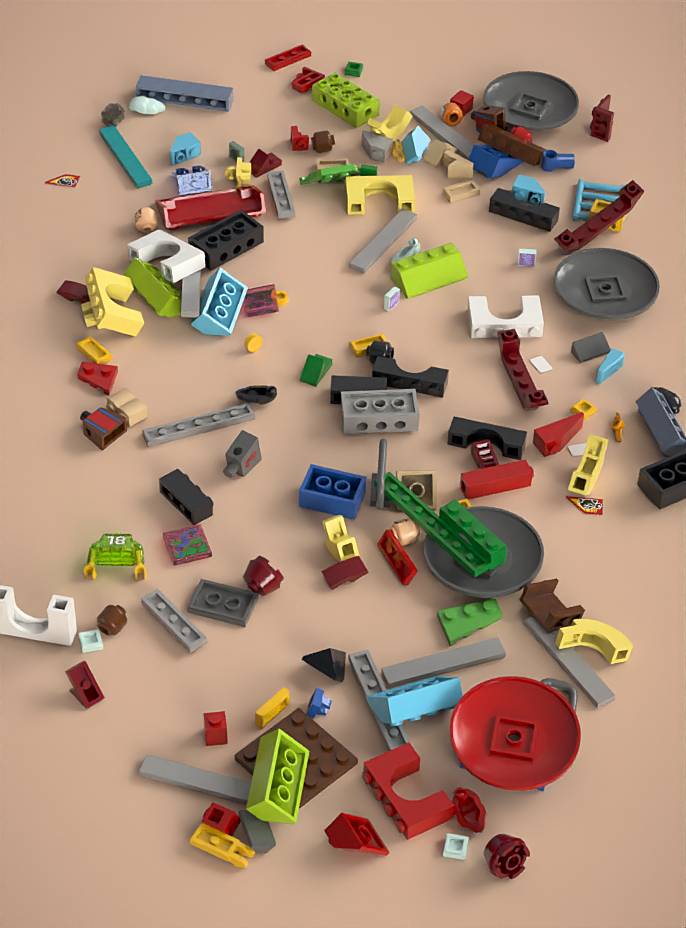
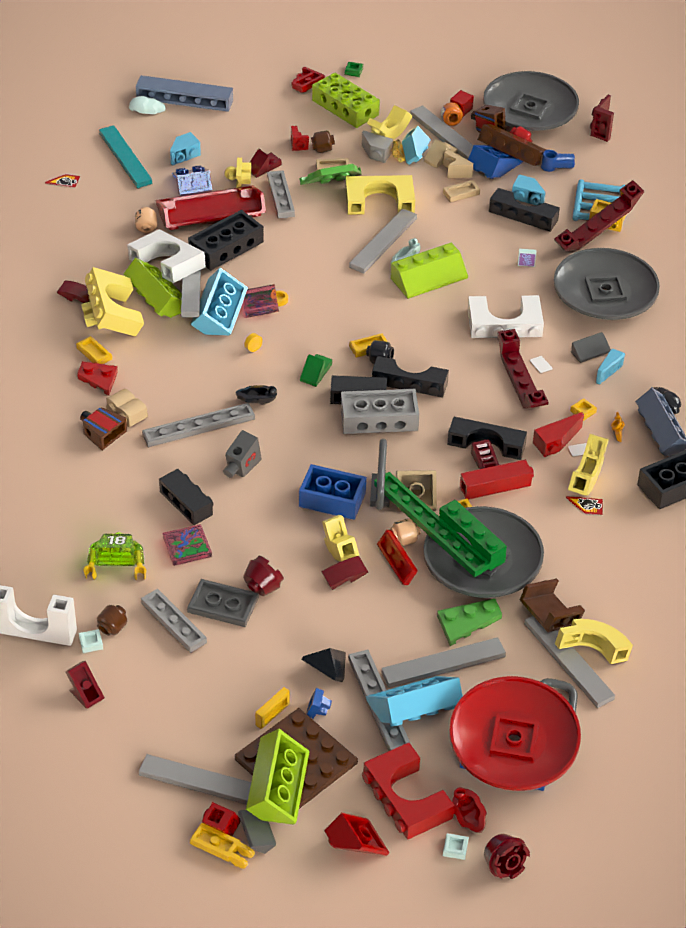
(112, 114): clear smoke head -> none
(215, 728): red brick -> none
(235, 151): sand green tile -> none
(287, 57): red tile -> none
(368, 170): green tile -> none
(391, 298): light aqua tile -> none

